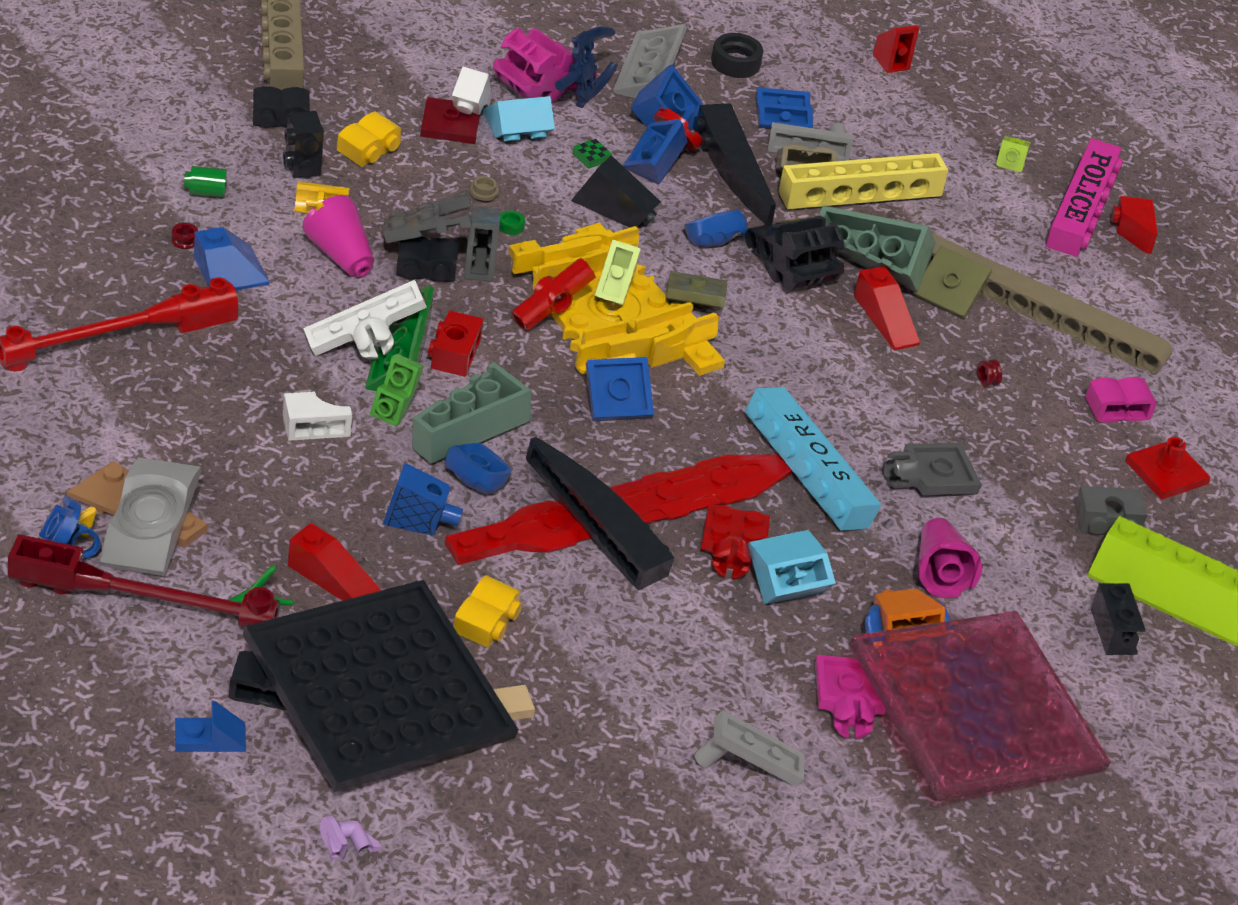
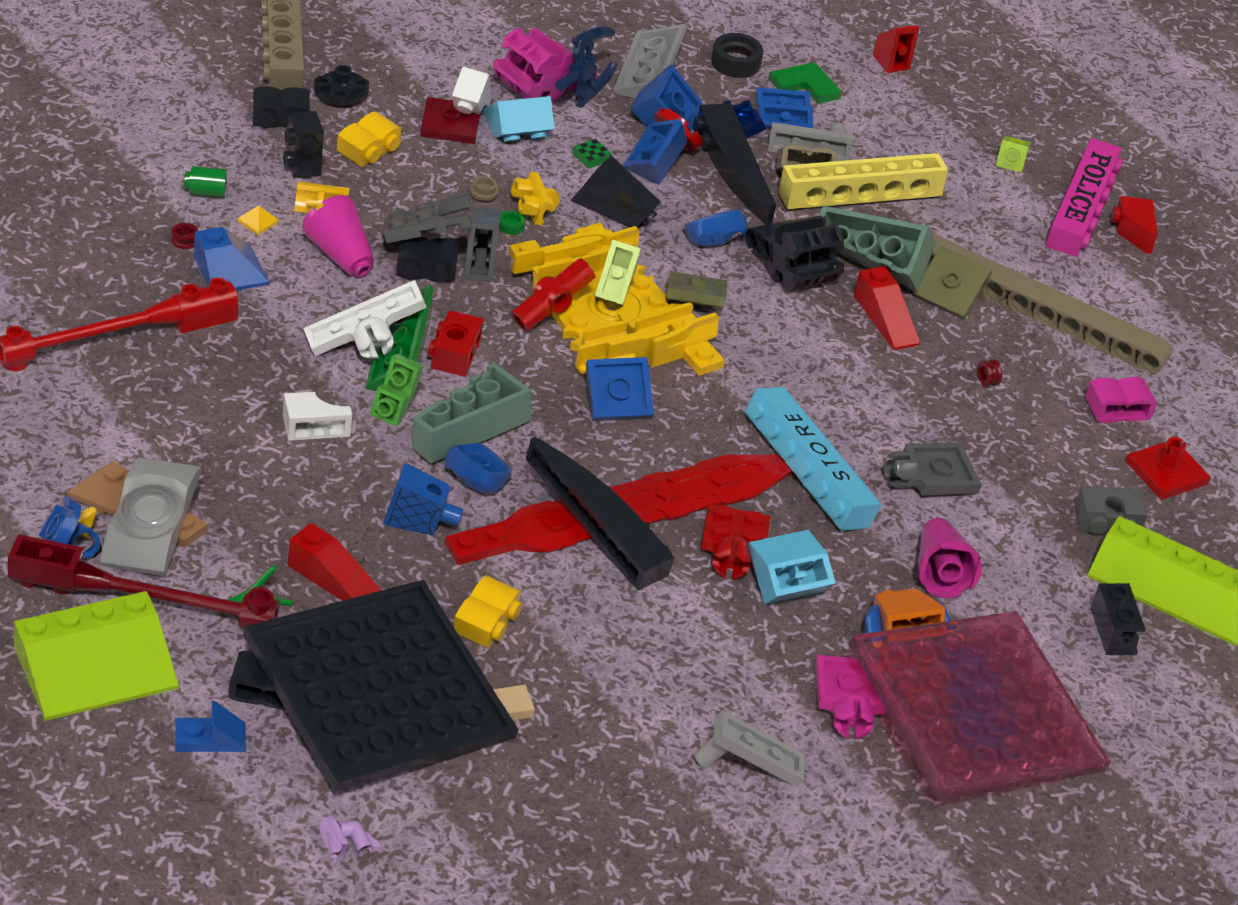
(94, 655): none -> lime slope
(258, 220): none -> yellow slope
(341, 86): none -> black dish
(534, 197): none -> yellow hips
(748, 118): none -> clear blue slope
(806, 77): none -> green tile

